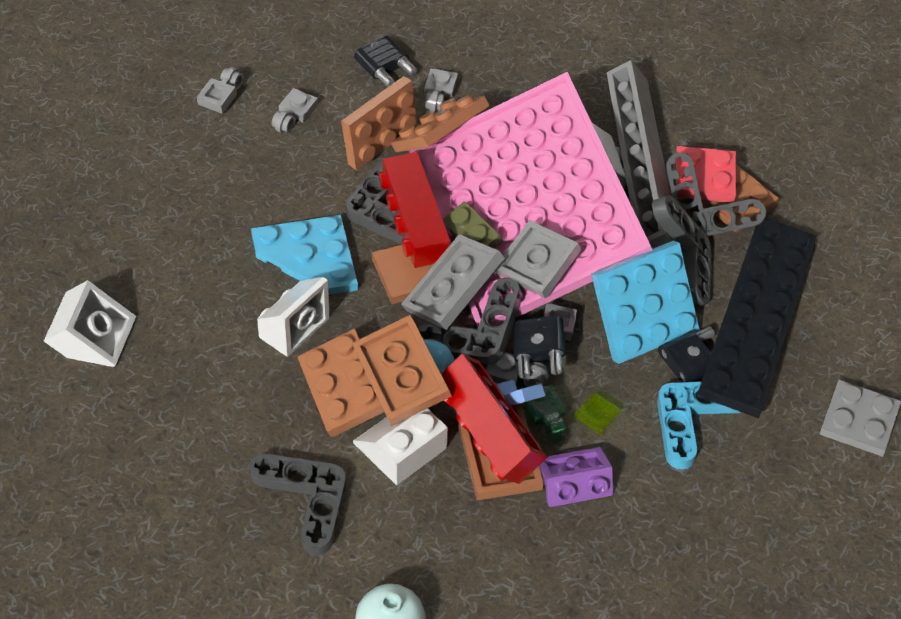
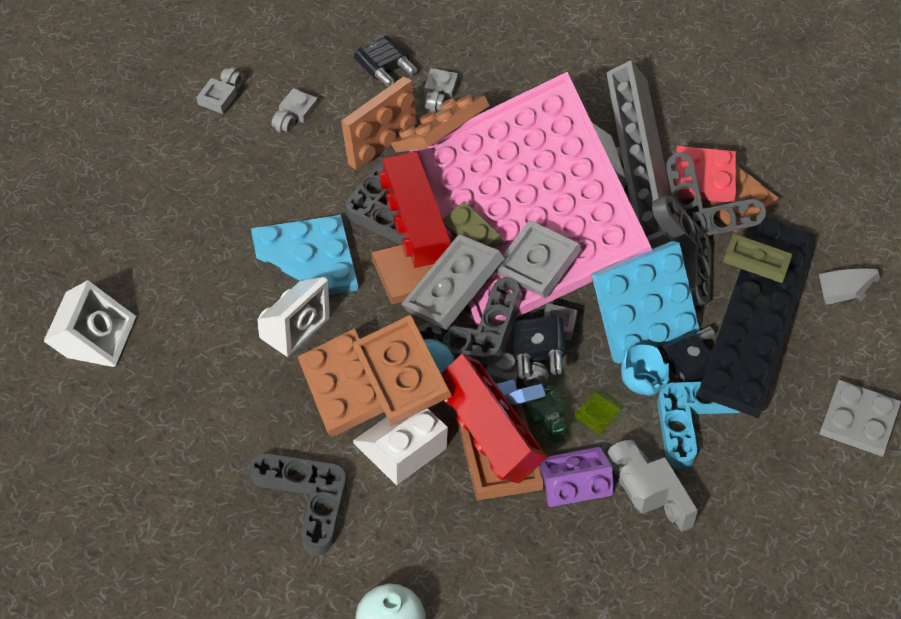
(644, 370): none -> medium azure hair
(651, 484): none -> light grey plate
(757, 258): none -> olive plate
(847, 284): none -> light grey slope

